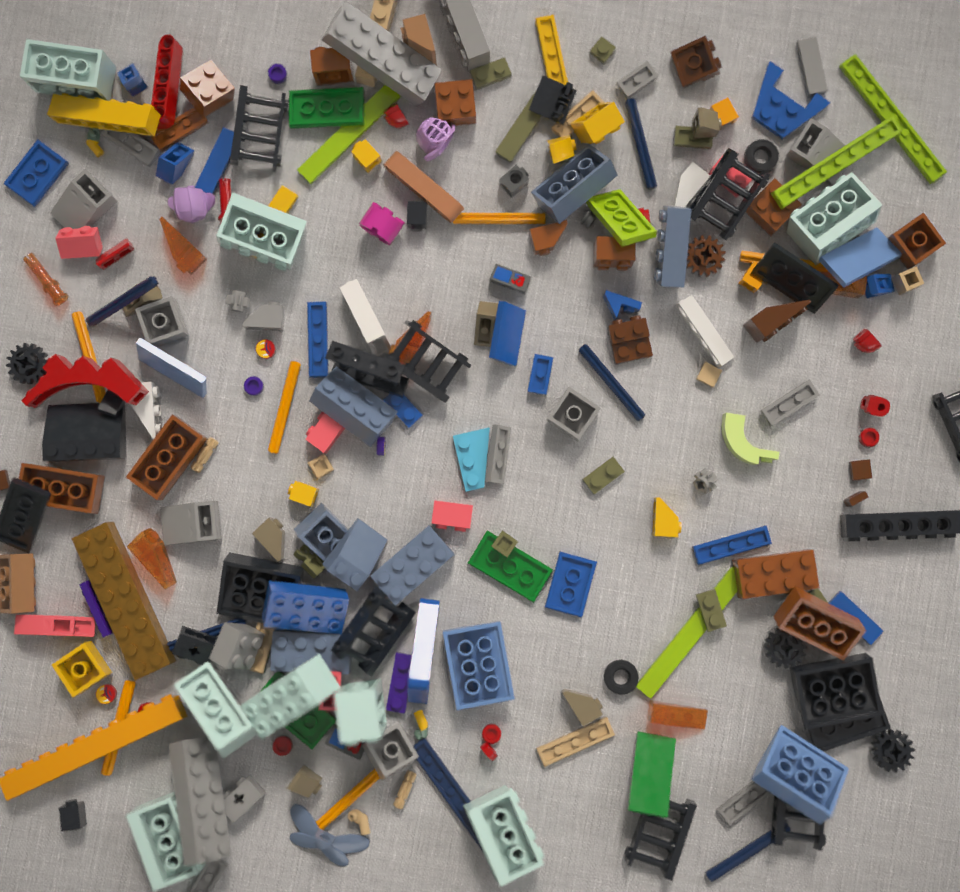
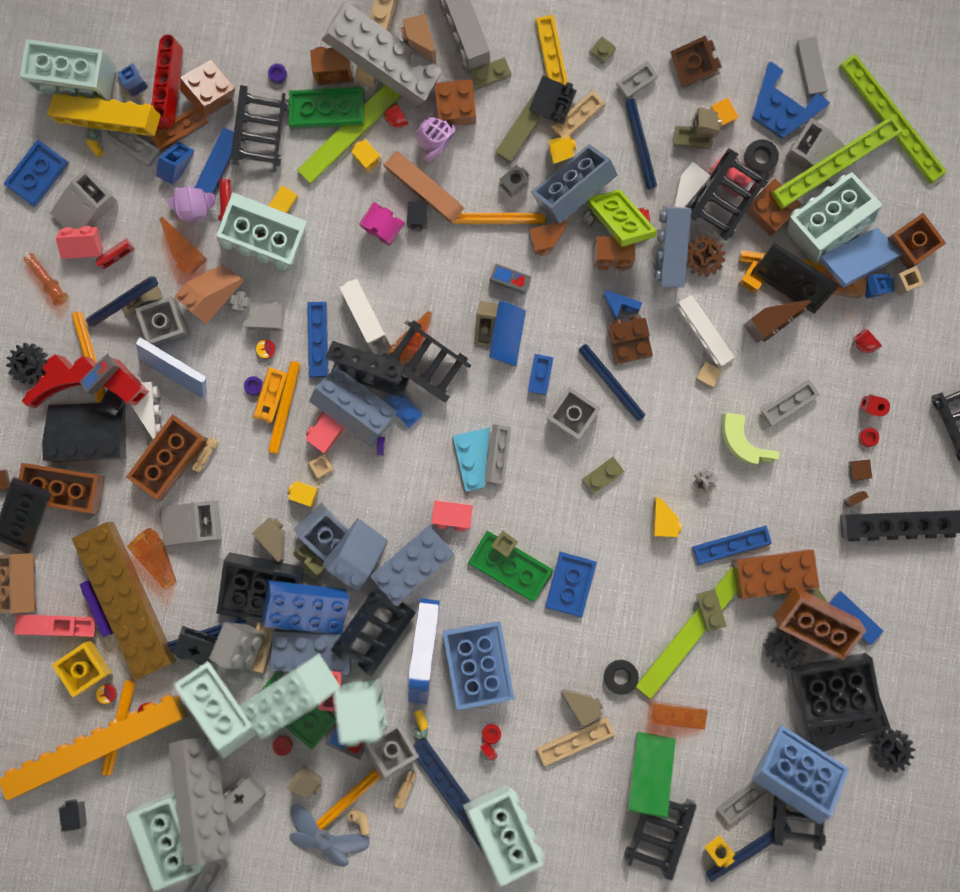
(99, 375): none -> slope
(209, 292): none -> nougat slope
(269, 394): none -> light orange plate
(399, 683): dark purple plate -> none
(597, 123): yellow brick -> none
(712, 847): none -> yellow brick

